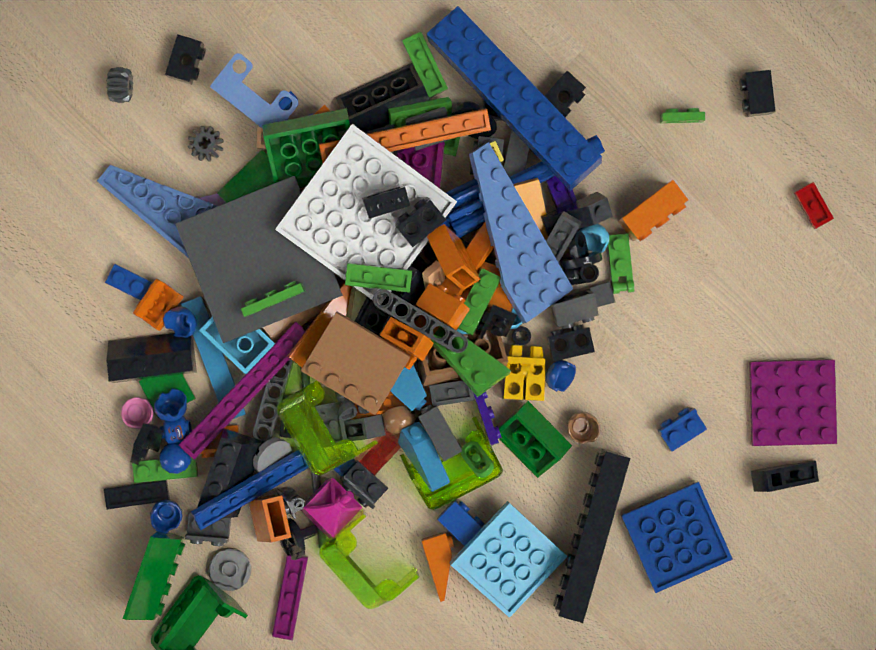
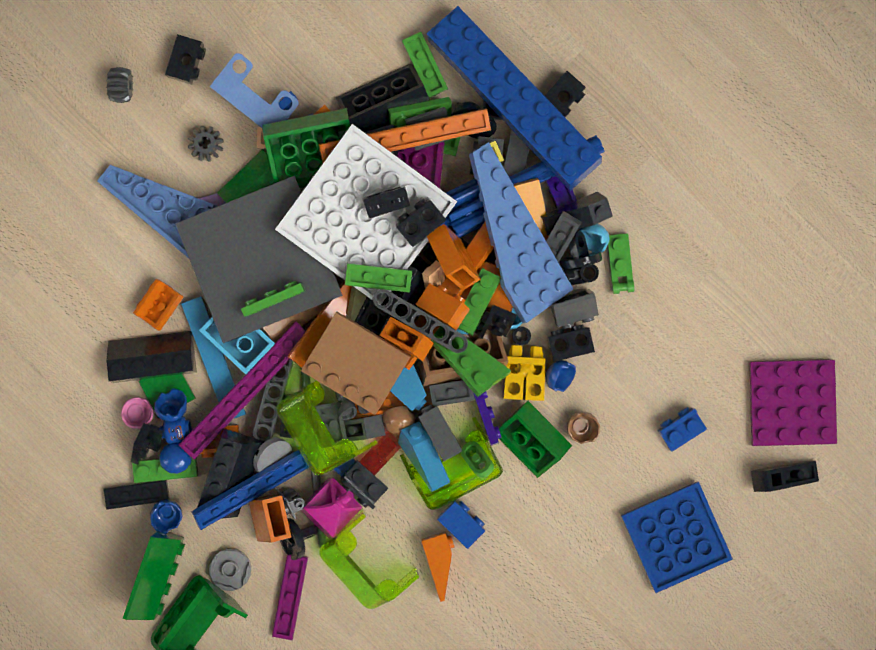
(128, 282): blue plate -> none
(181, 321): blue hair -> none
(216, 533): dark grey bracket -> none
(508, 559): medium azure plate -> none
(592, 535): black brick -> none
(603, 294): dark grey tile -> none
(654, 211): orange brick -> none
(691, 116): bright green plate -> none
(757, 93): black brick -> none
(813, 205): red plate -> none

